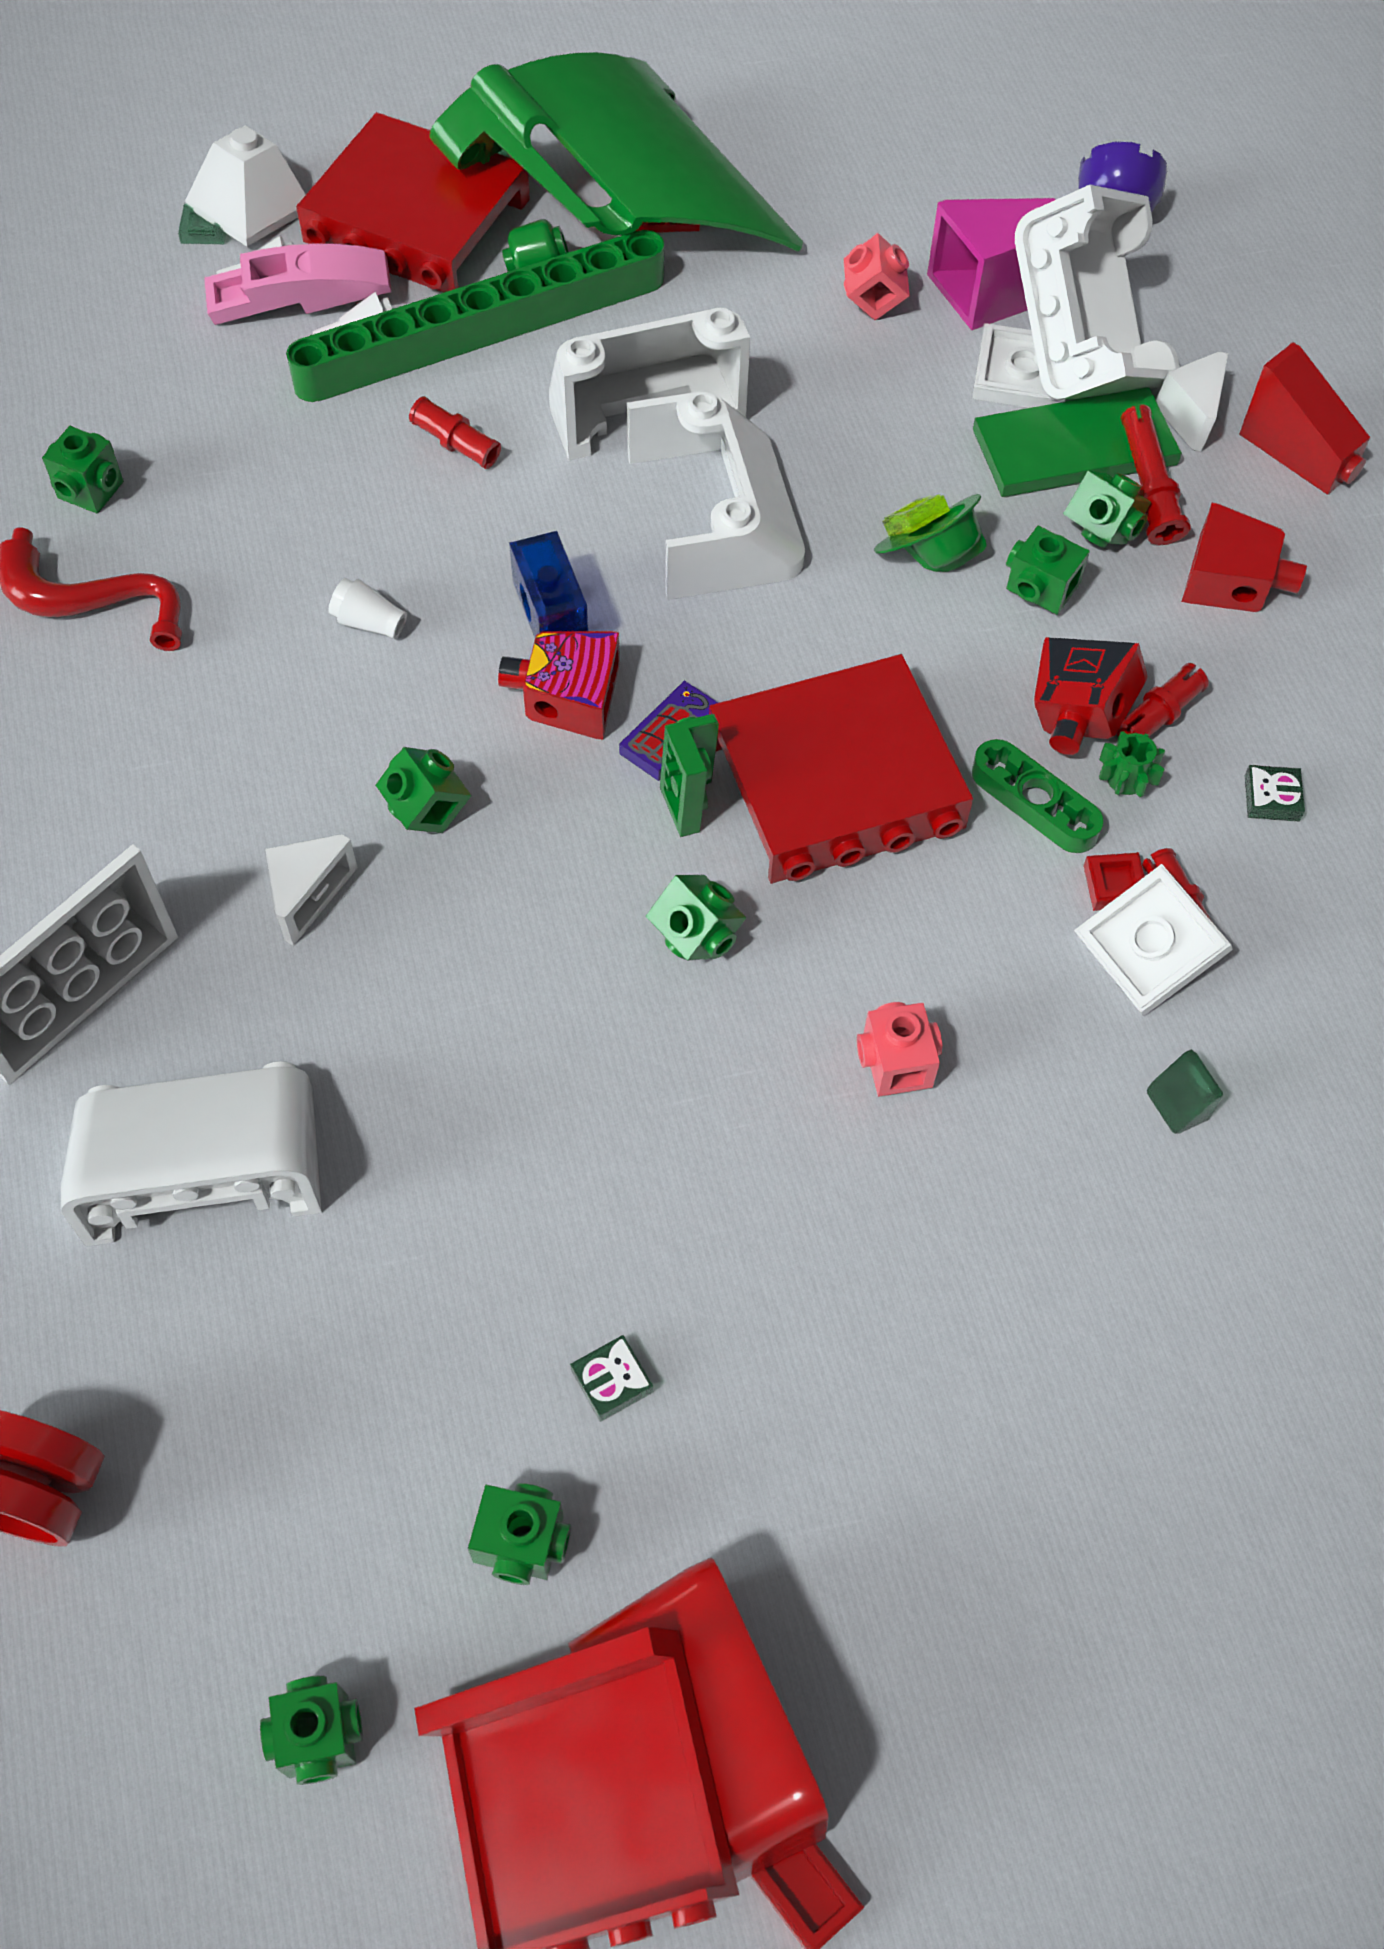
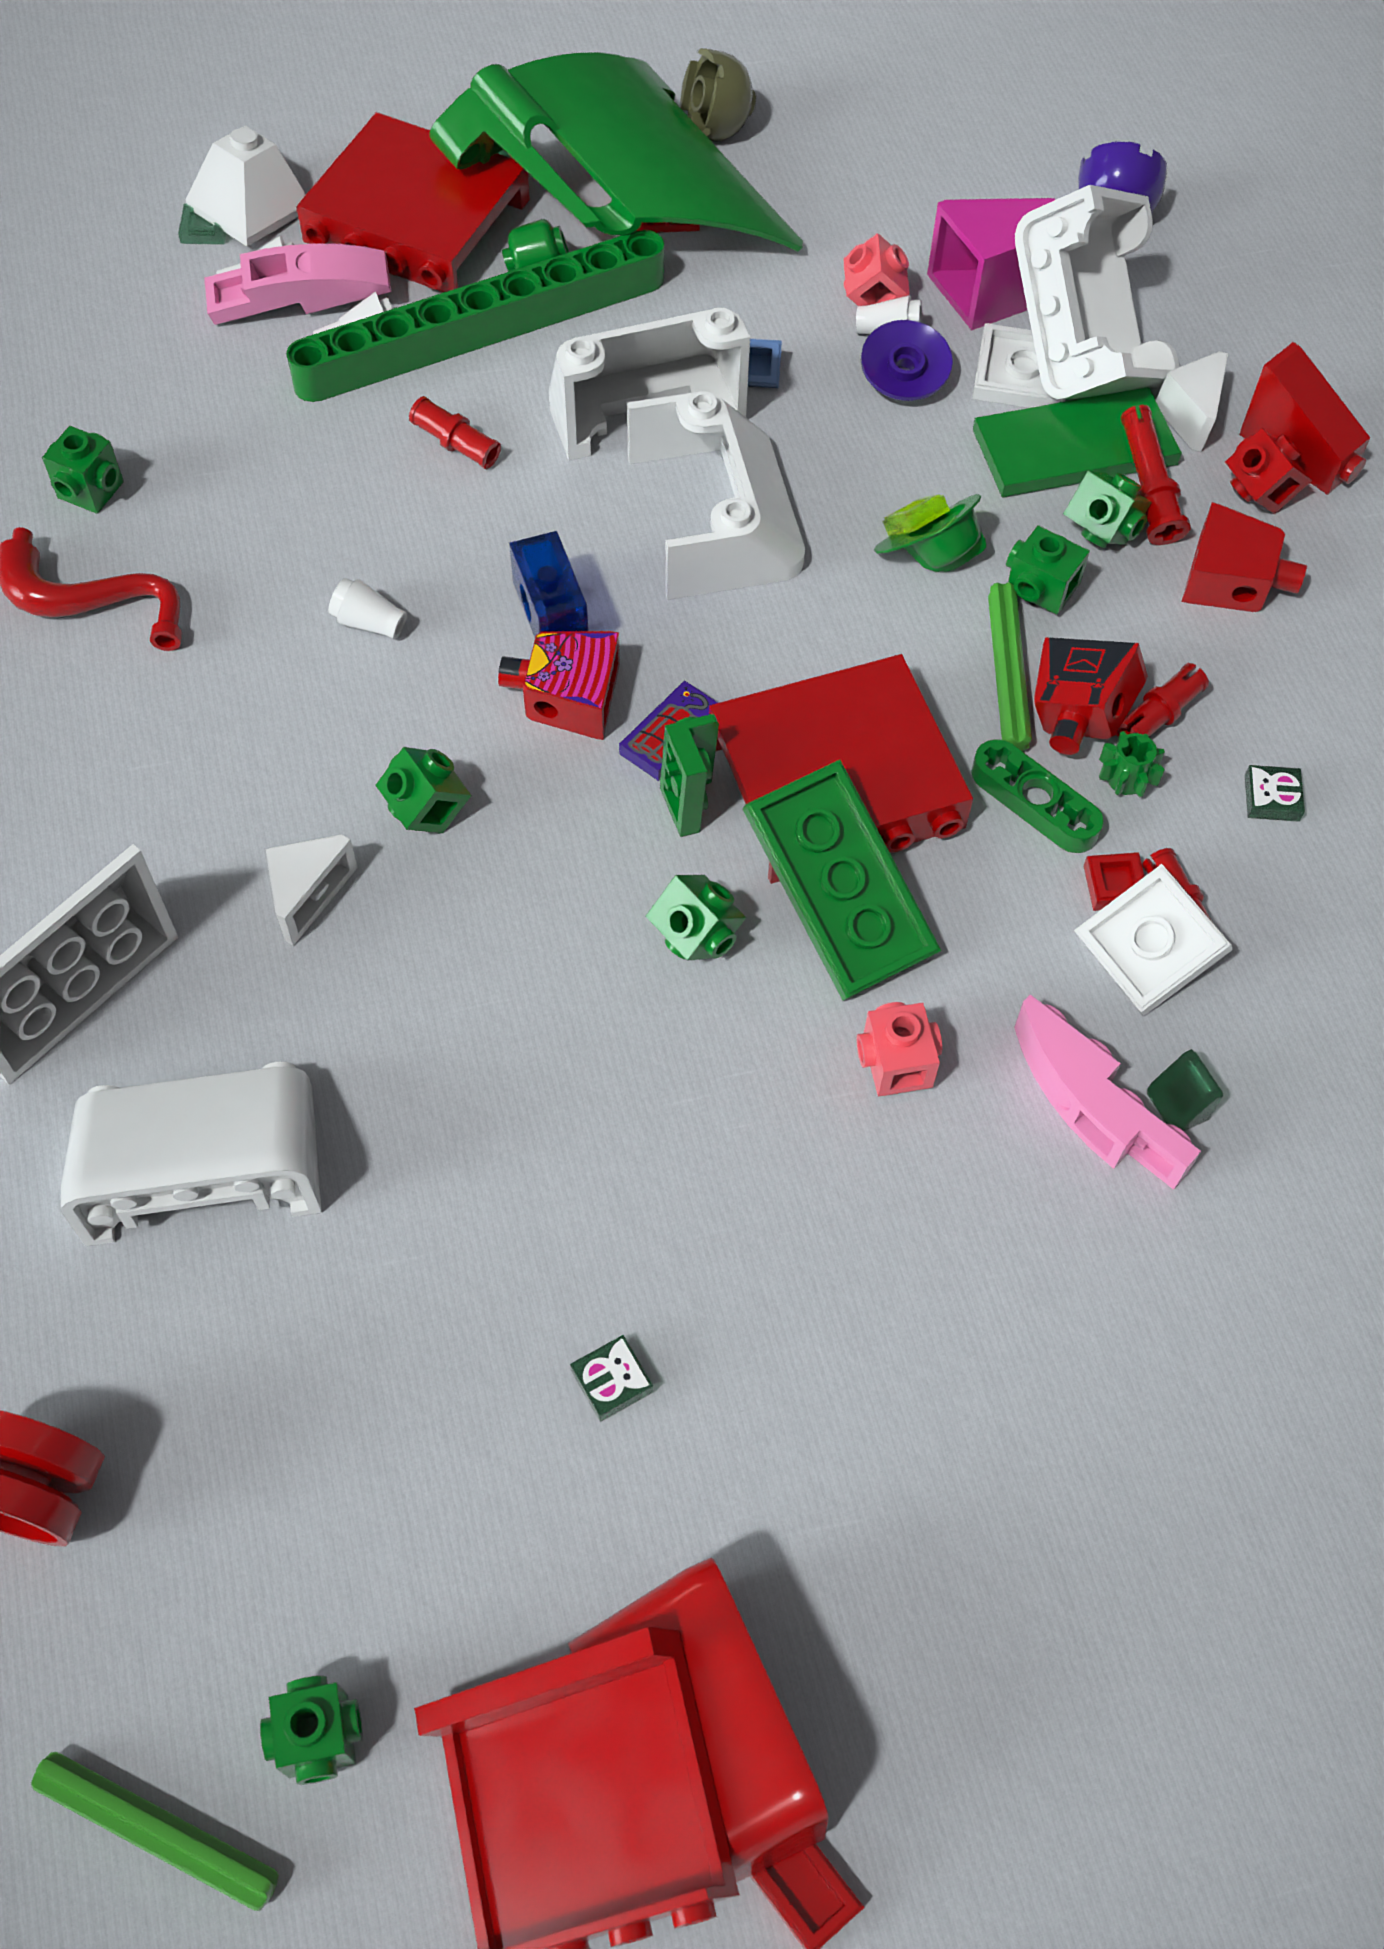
(155, 1831): none -> bright green axle
(504, 1516): green brick -> none
(717, 94): none -> olive cylinder
(764, 363): none -> medium blue slope
(841, 879): none -> green tile
(877, 314): none -> white cone
(907, 346): none -> dark purple dish
(1009, 665): none -> bright green axle
(1078, 1083): none -> bright pink slope
(1267, 470): none -> red brick

